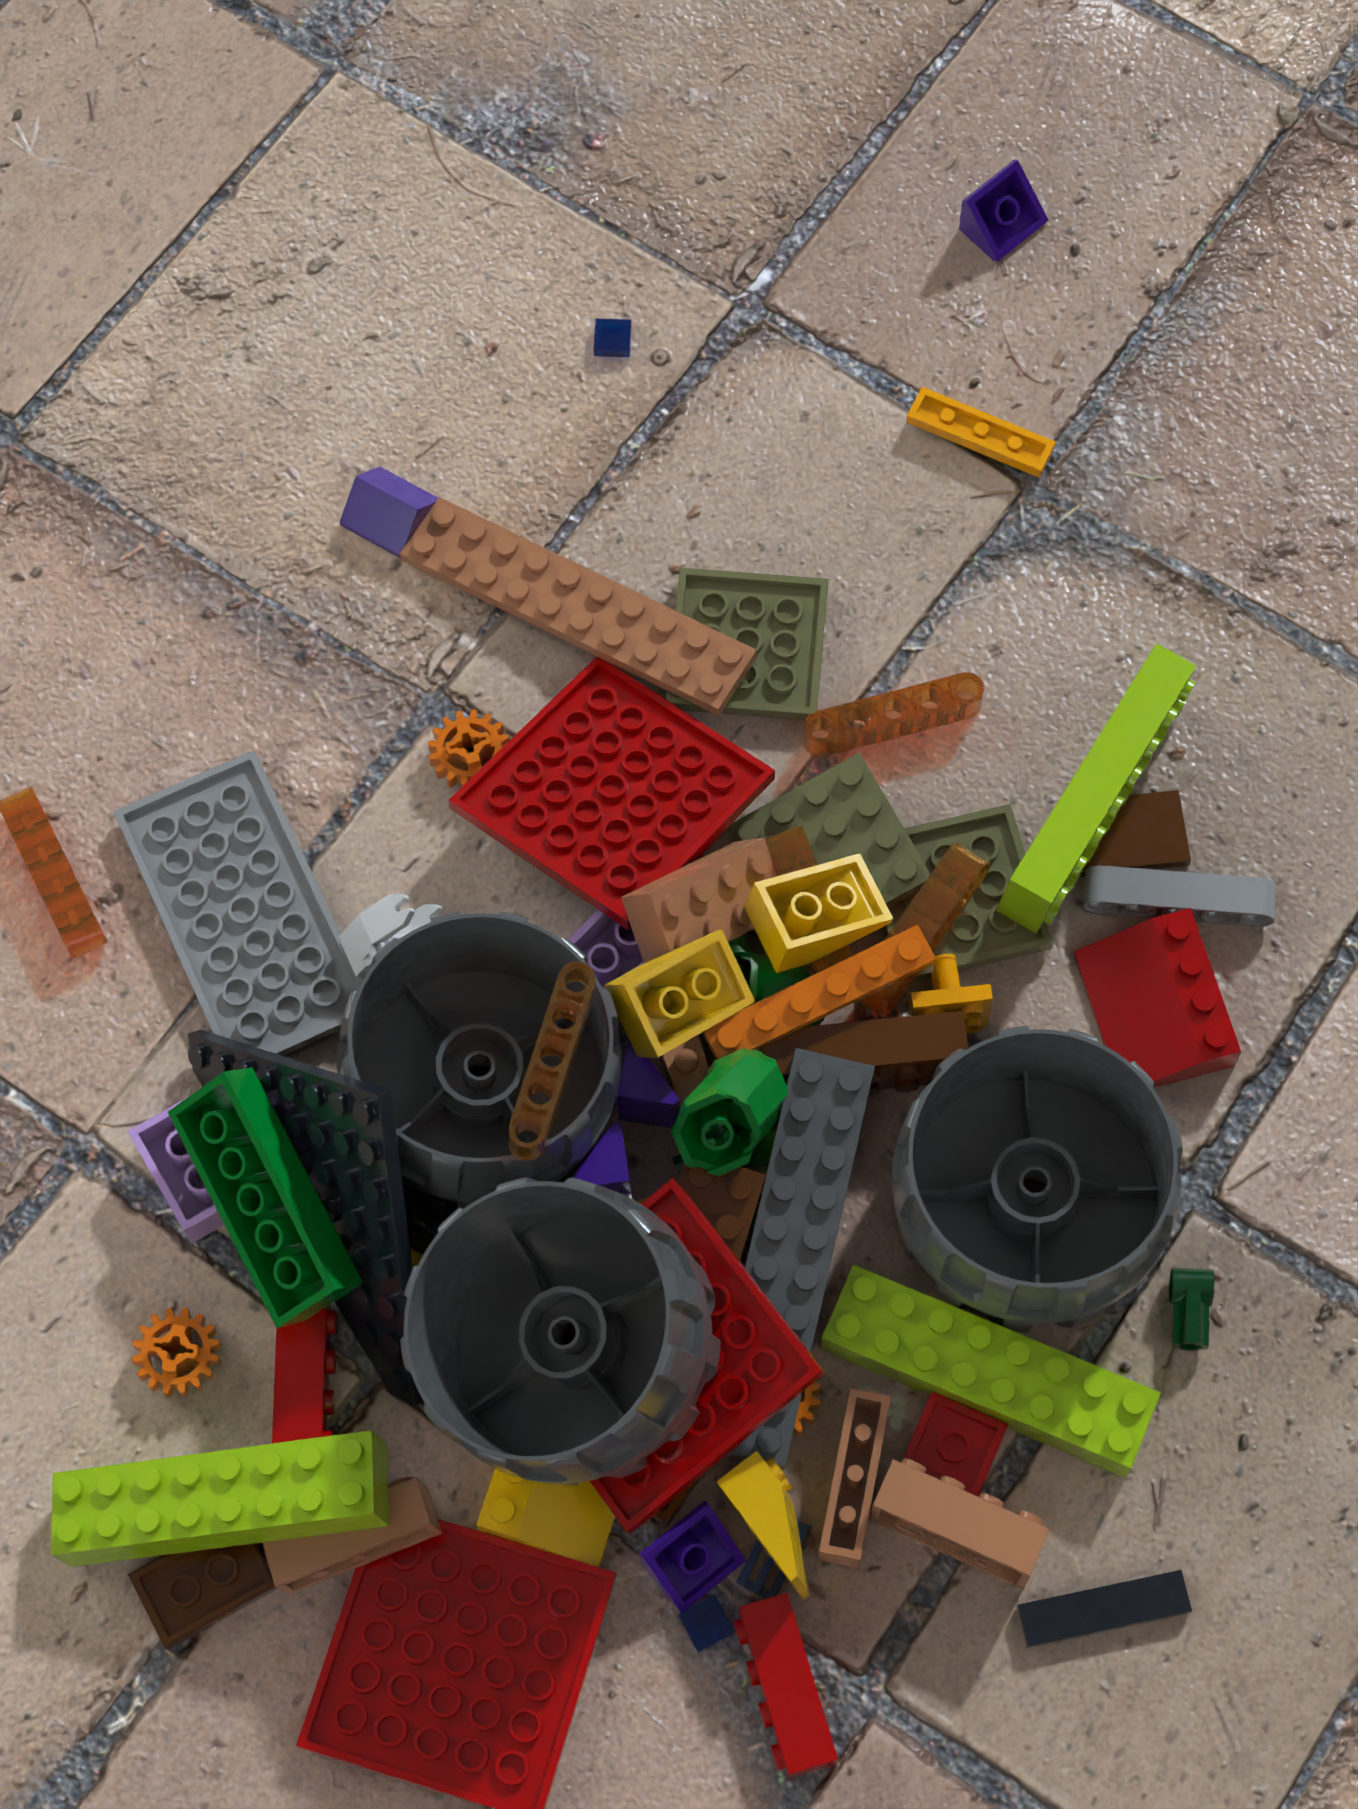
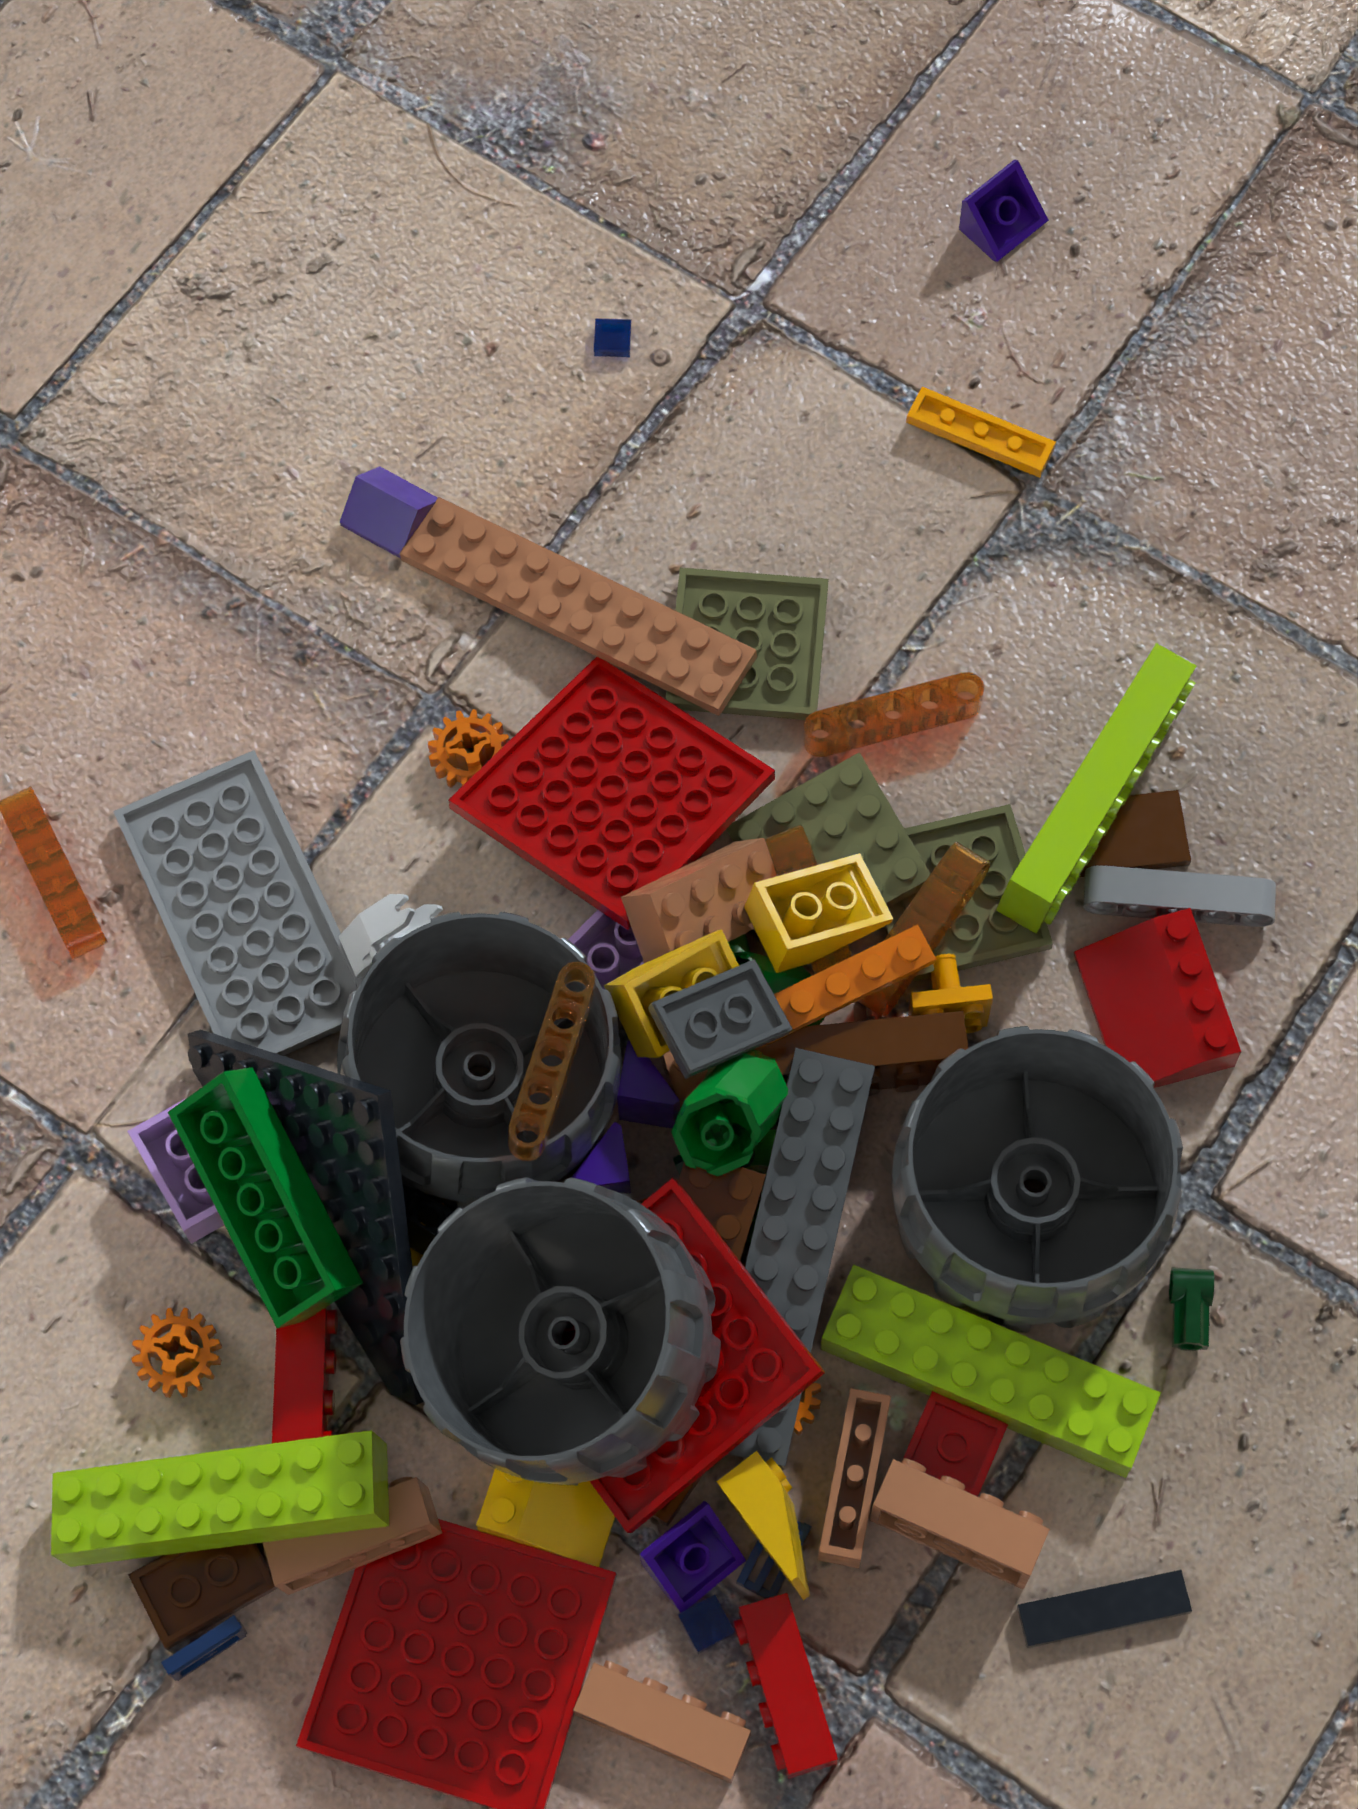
(204, 1648): none -> dark blue tile
(662, 1721): none -> nougat brick
(719, 1018): none -> dark grey tile

